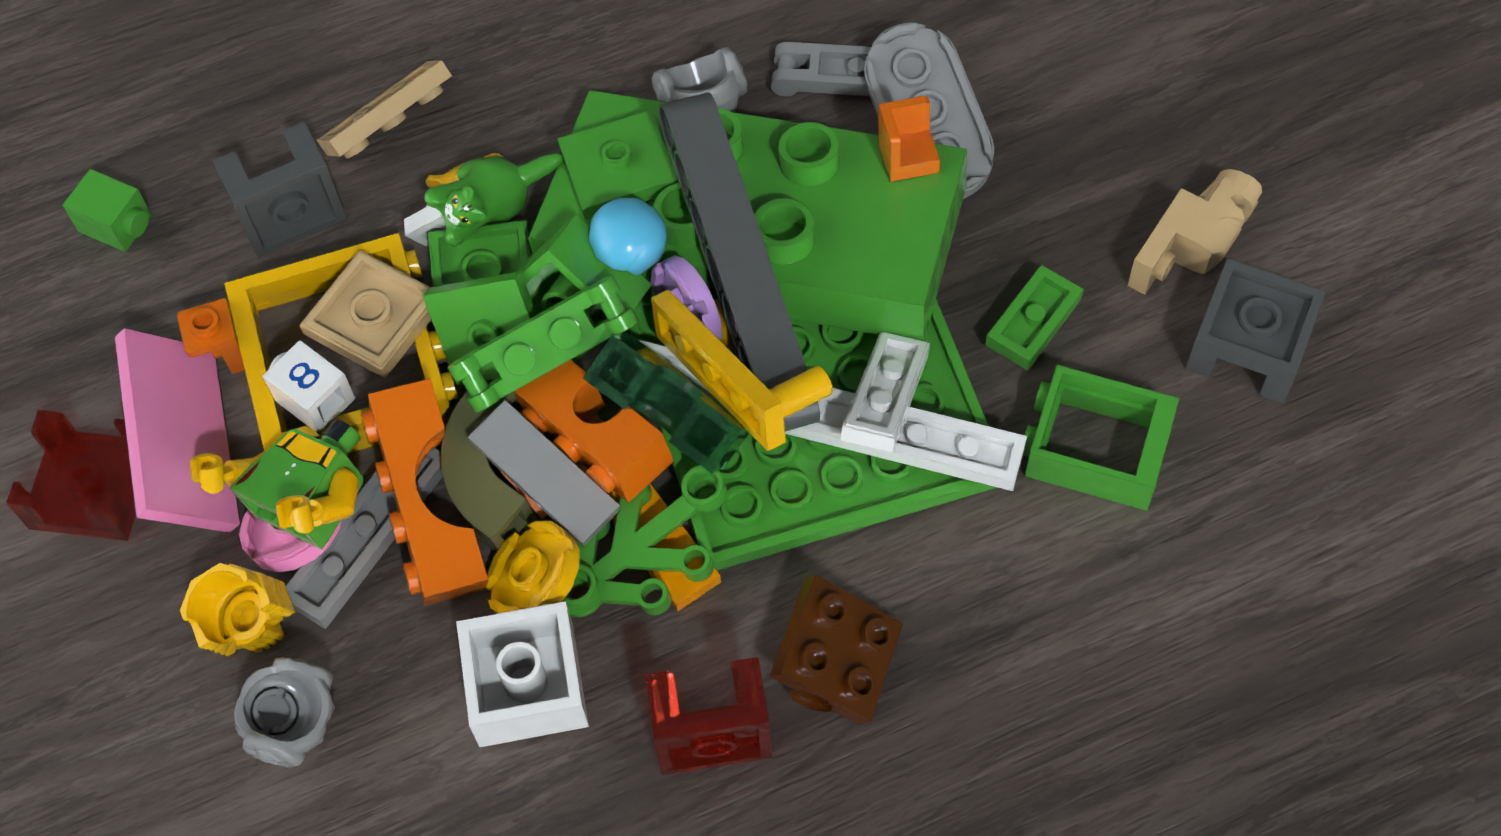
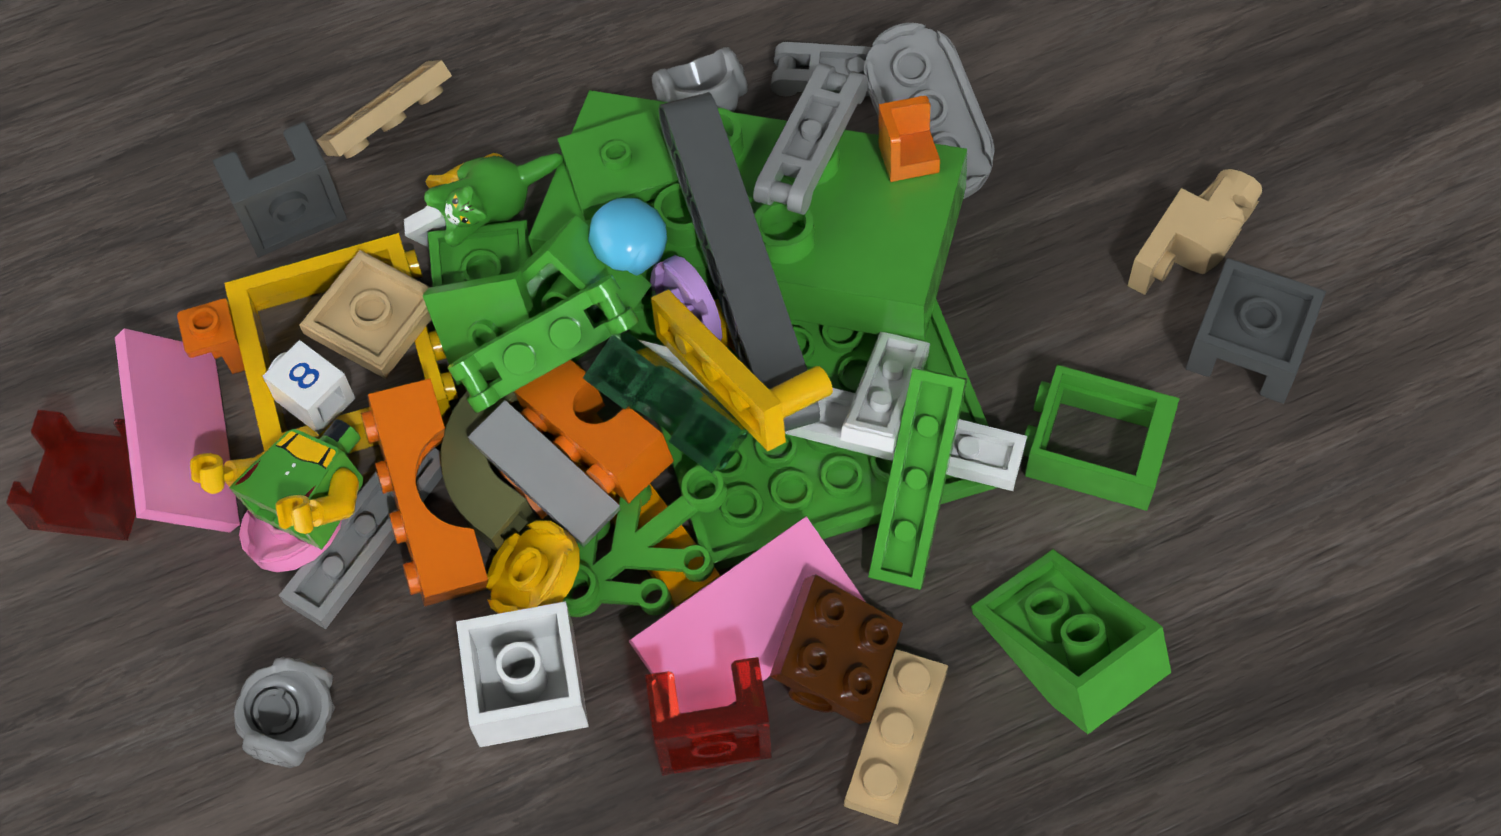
(108, 210): bright green brick -> none
(236, 609): yellow hair -> none
(737, 618): none -> bright pink tile
(810, 138): none -> light grey plate
(896, 736): none -> tan plate
(917, 478): none -> bright green piece
(1034, 317): bright green plate -> none
(1075, 639): none -> bright green slope

